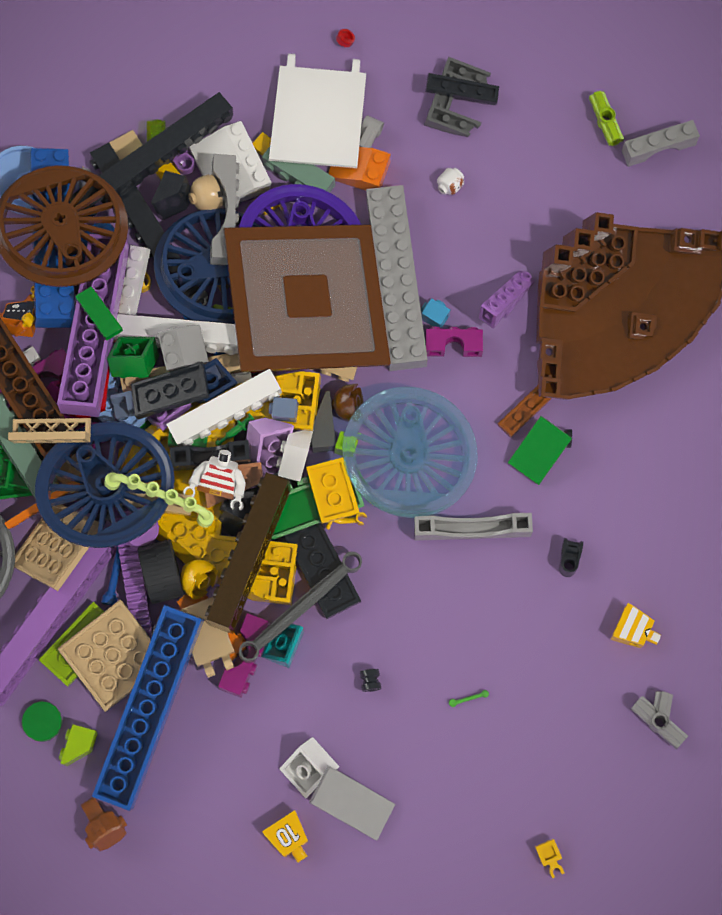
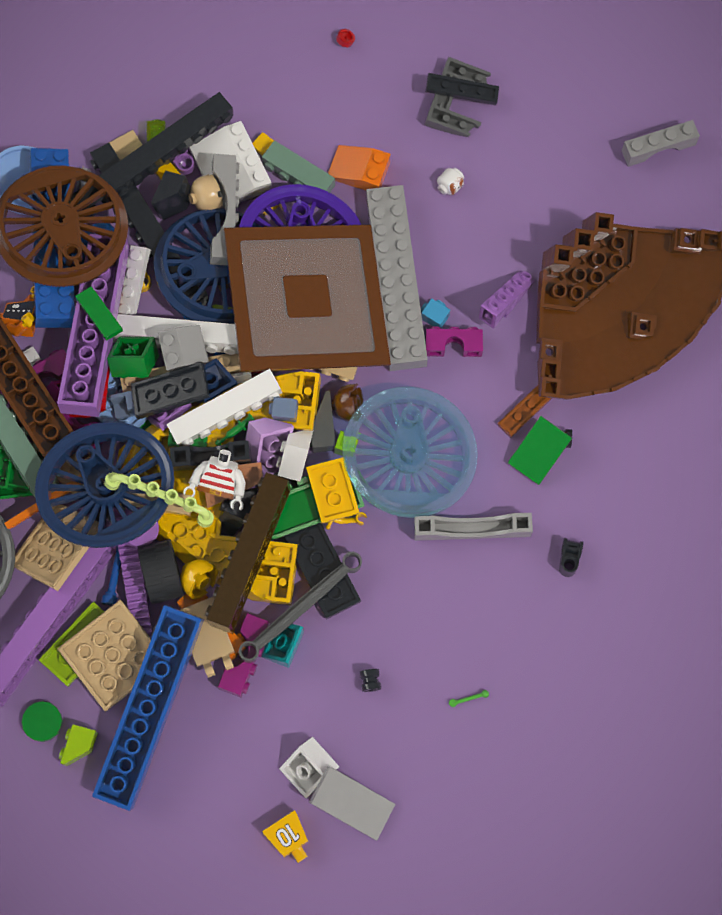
(51, 435): tan fence -> none
(103, 827): dark orange piece -> none
(318, 115): white flag -> none
(370, 130): light grey piece -> none
(549, 854): yellow plate -> none
(609, 127): lime piece -> none
(635, 628): yellow torso -> none
(661, 710): light grey piece -> none

